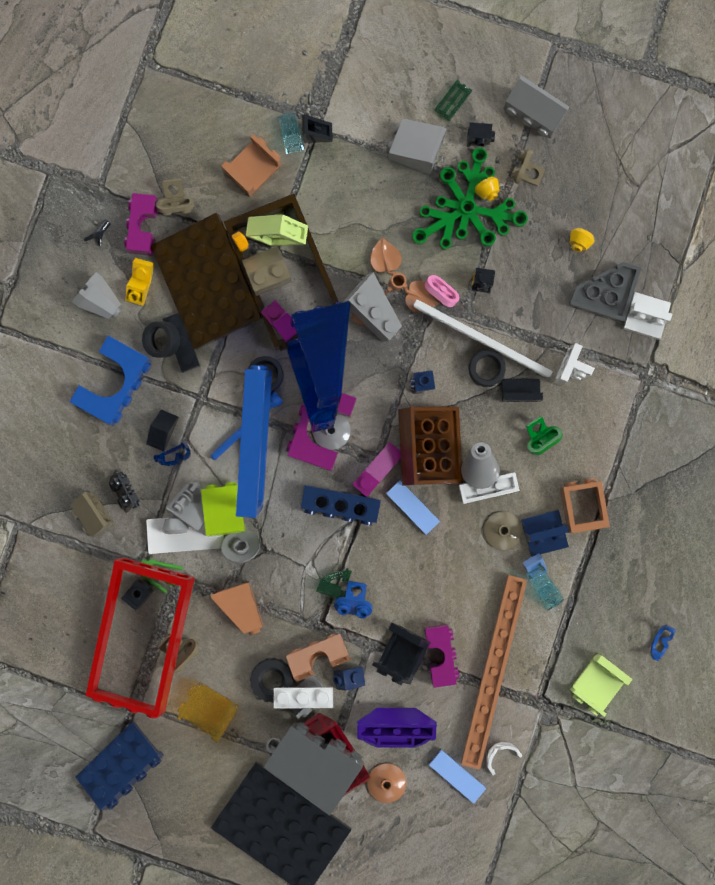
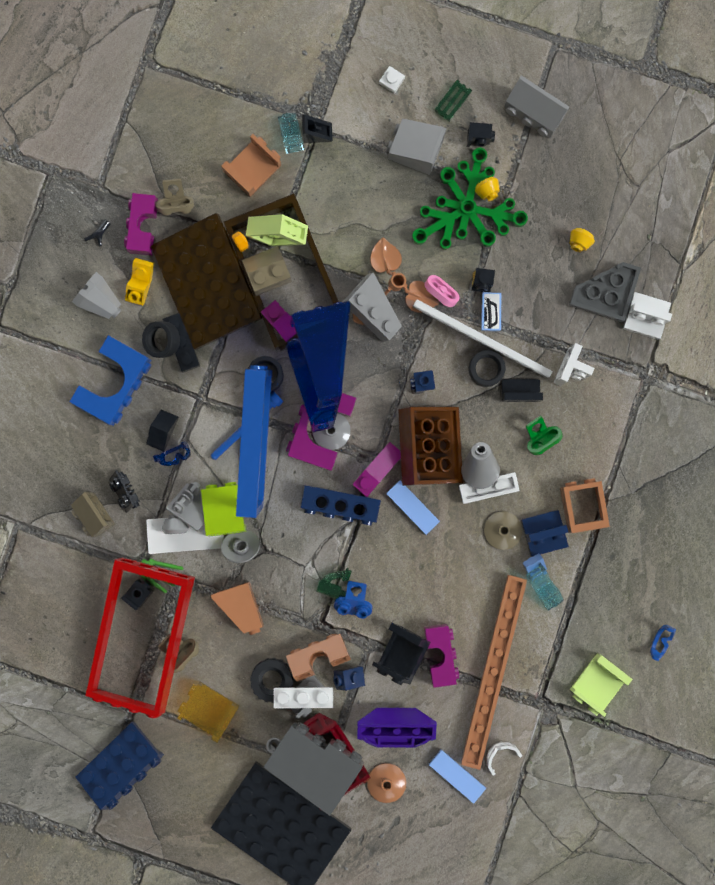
(392, 79): none -> white plate
(491, 312): none -> tile
(519, 173): dark tan bracket -> none

